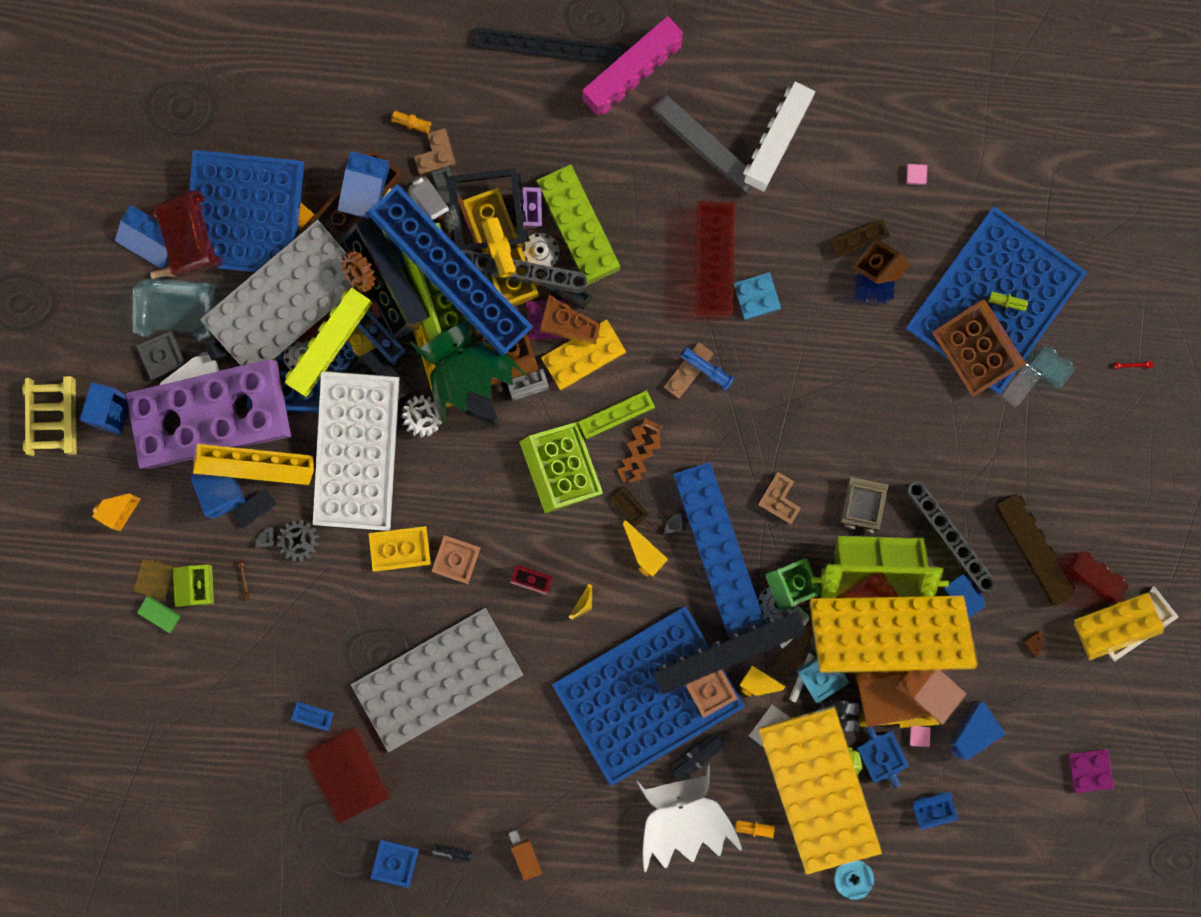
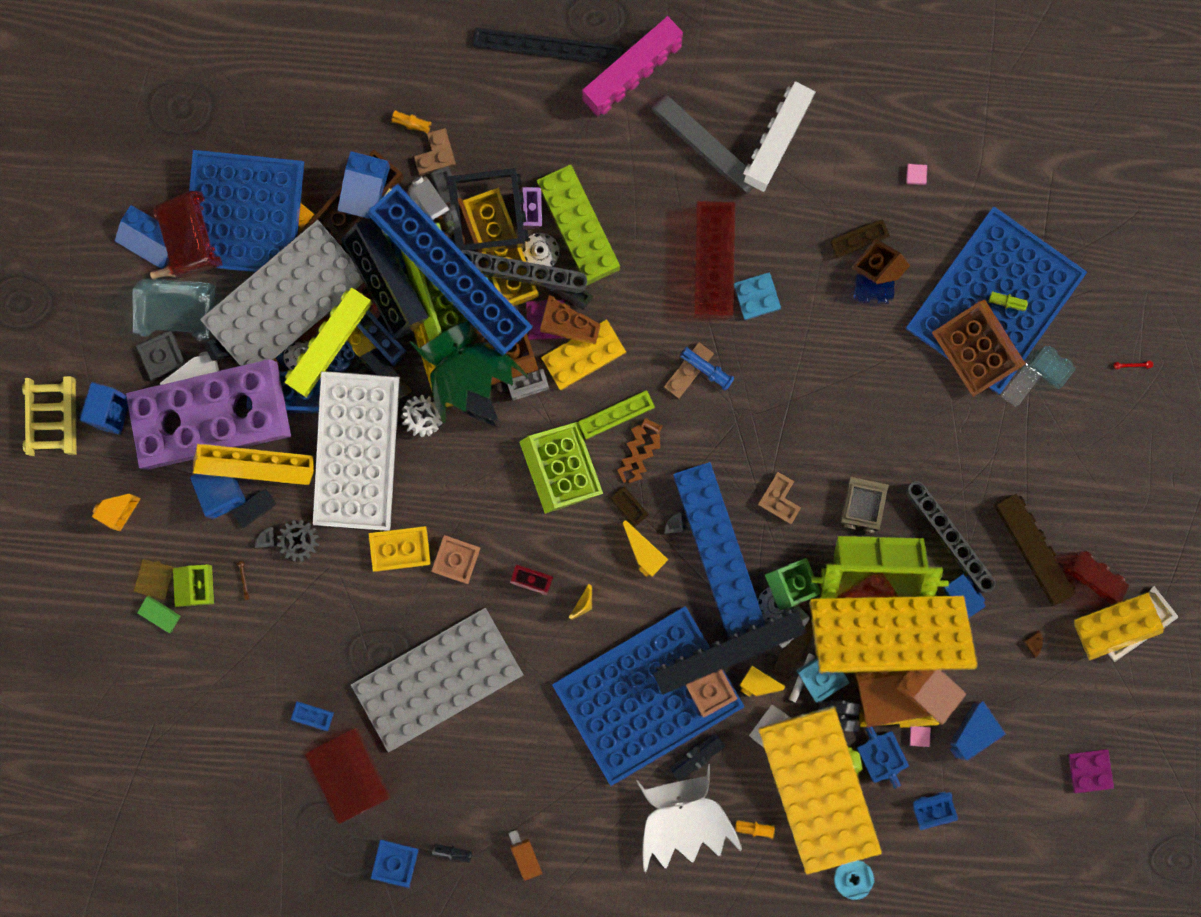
(357, 271): dark orange gear -> none
(498, 247): yellow piece -> none

